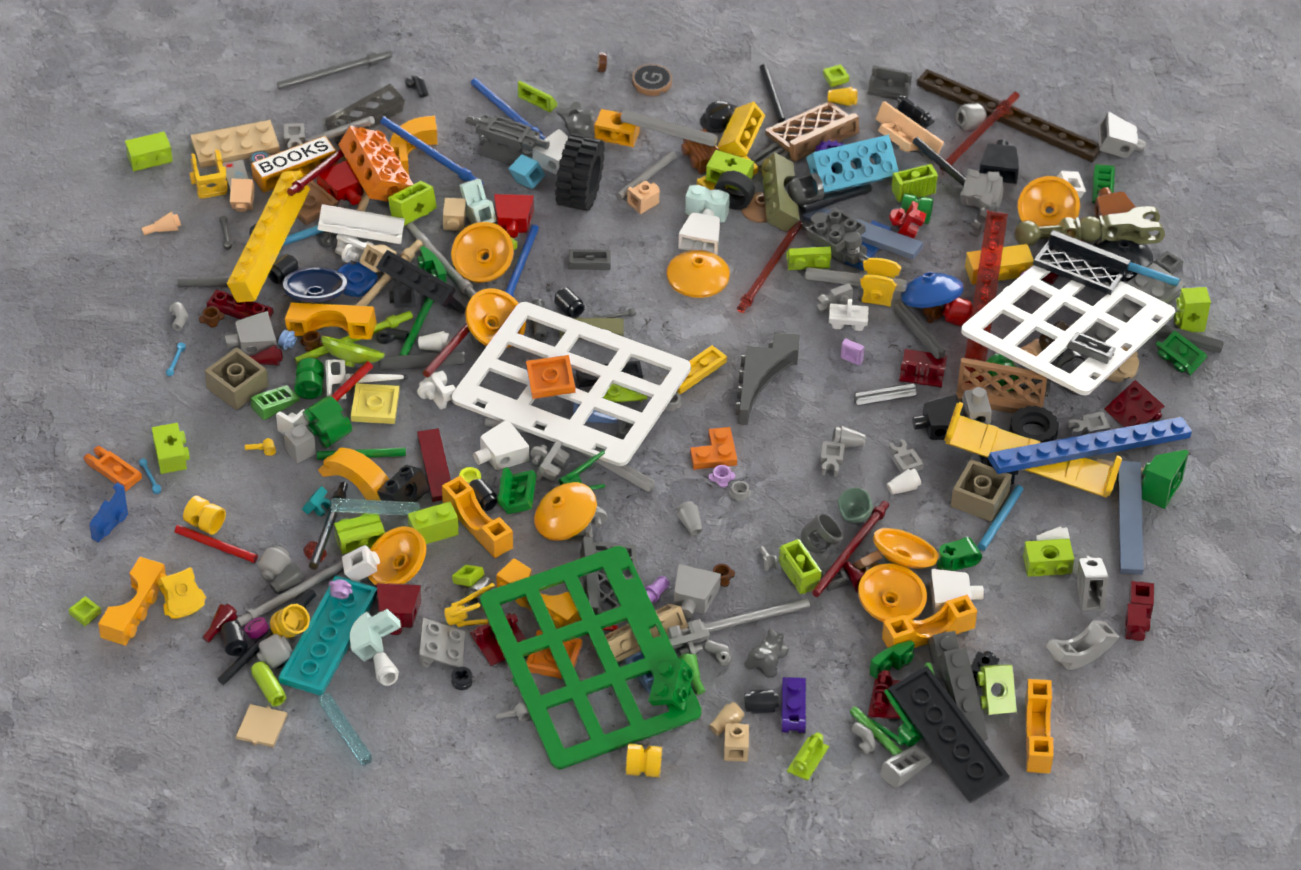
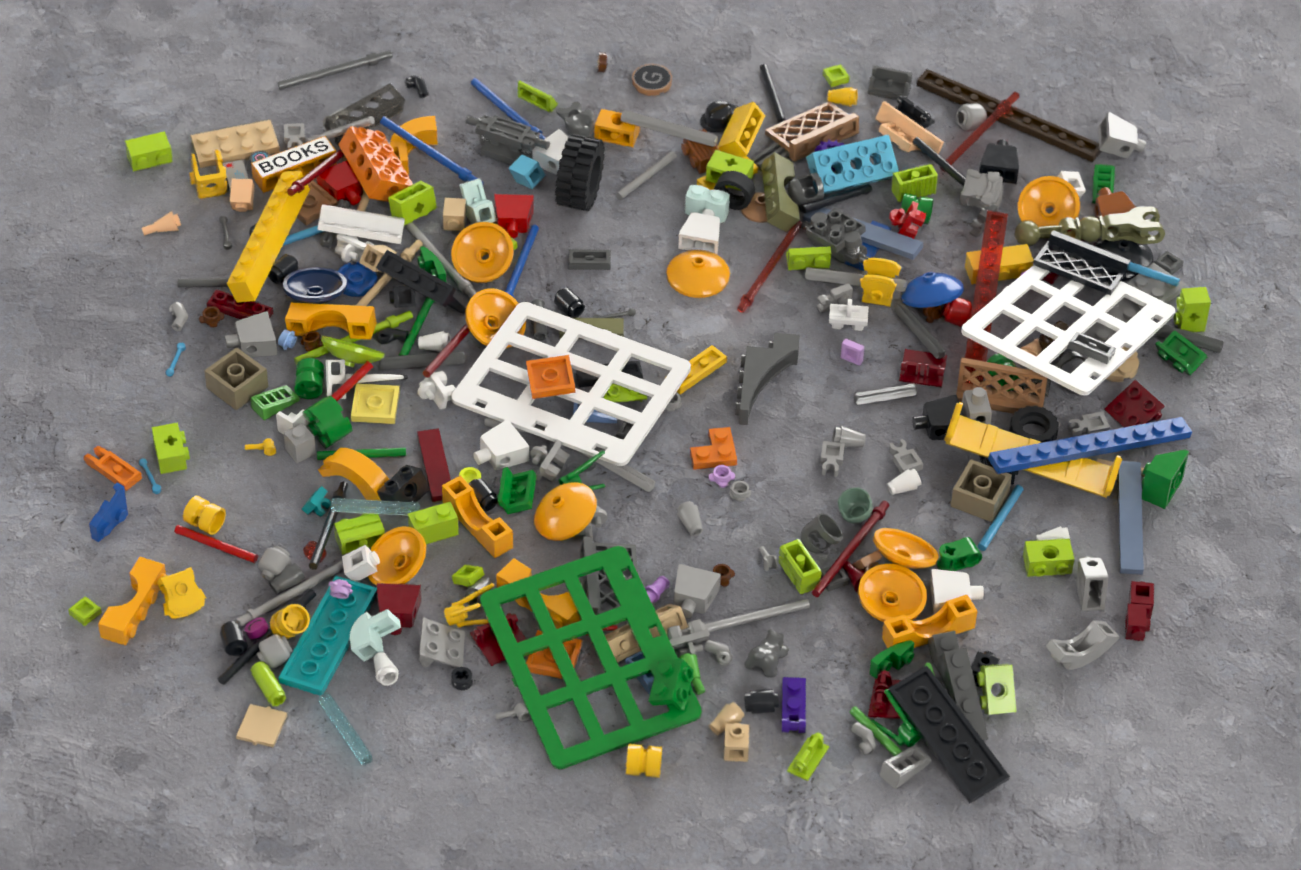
(223, 614): dark red cone -> none
(269, 356): dark red cone -> none
(643, 196): light nougat brick -> none
(1038, 732): light orange arch -> none

